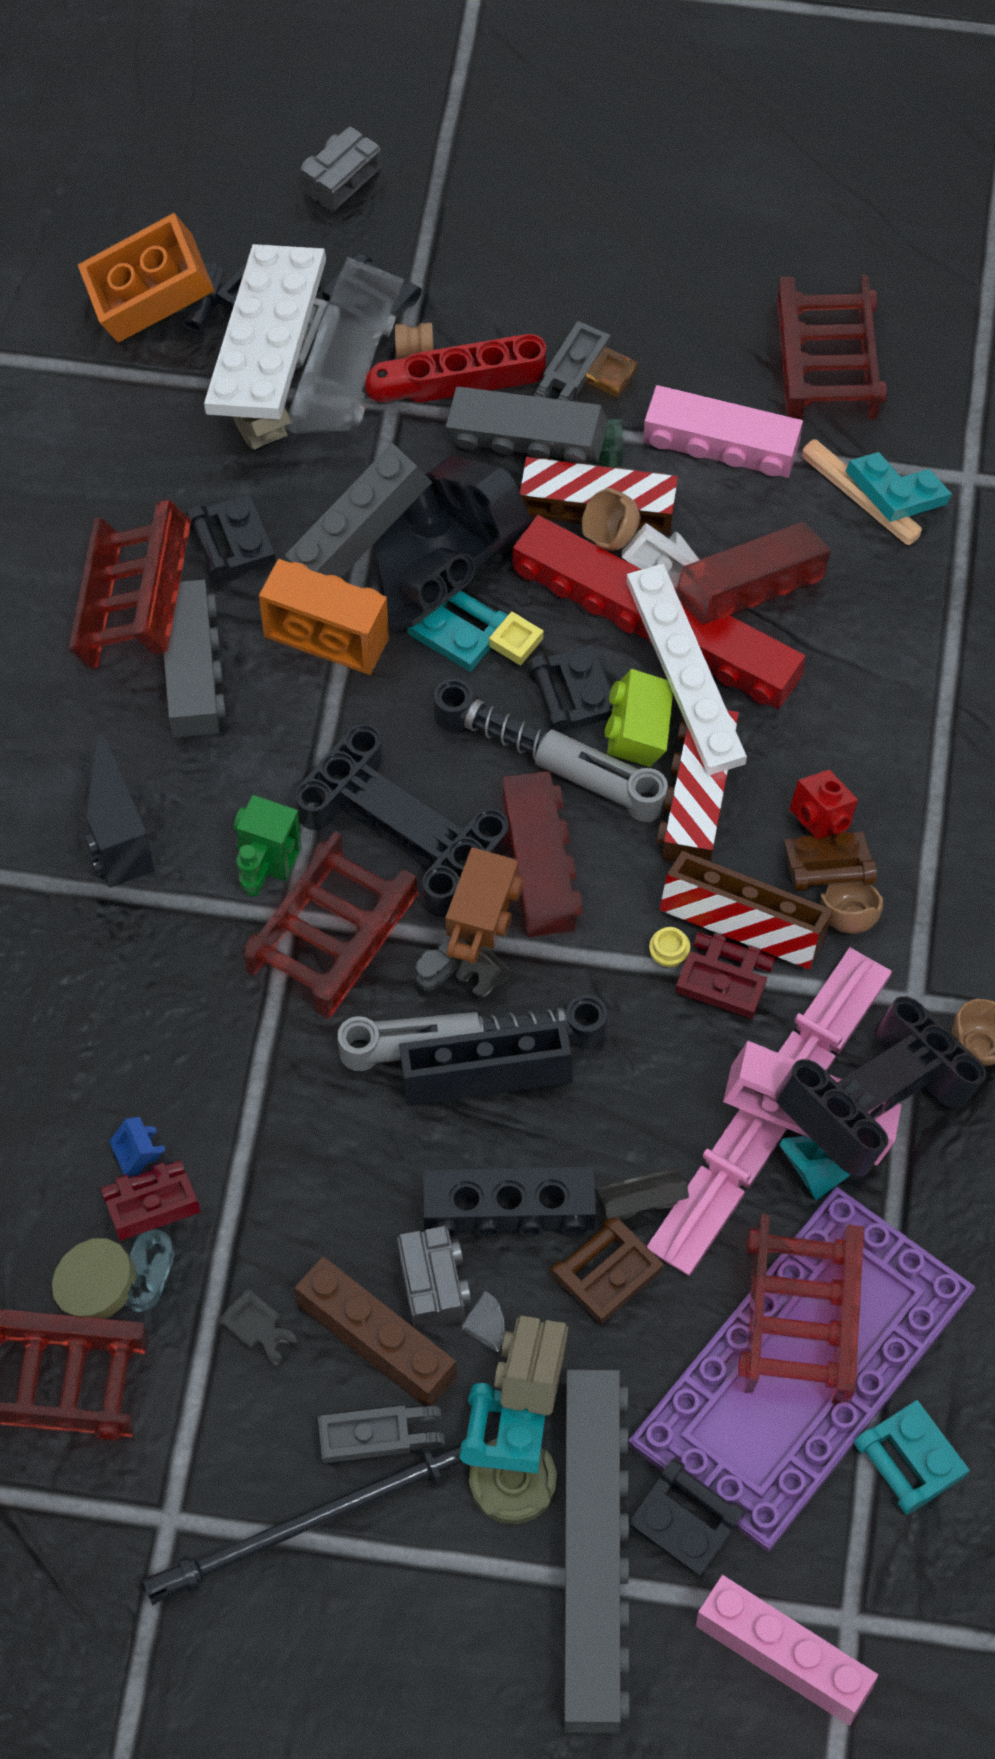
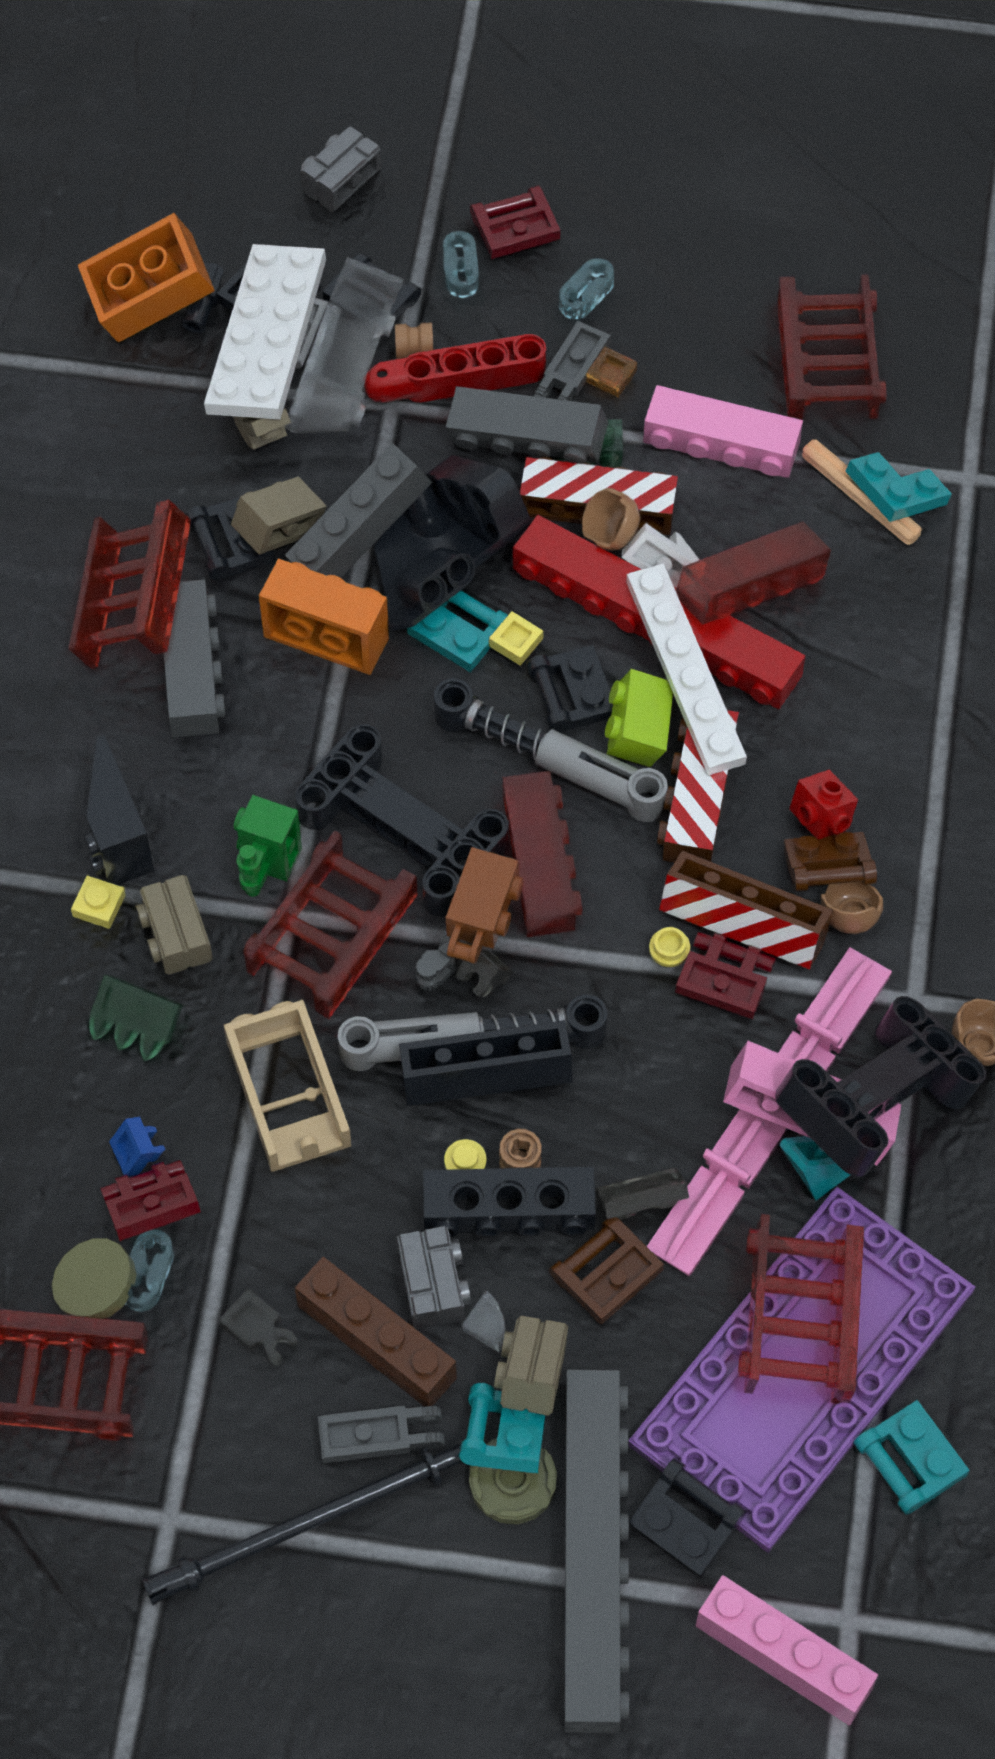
(98, 902): none -> light yellow plate
(133, 1013): none -> clear green plate
(175, 925): none -> dark tan brick
(277, 514): none -> dark tan brick
(307, 1137): none -> tan door
(453, 264): none -> clear light blue beam
(465, 1155): none -> light yellow plate
(513, 1157): none -> medium nougat wheel
(518, 229): none -> dark red plate
(581, 284): none -> clear light blue beam

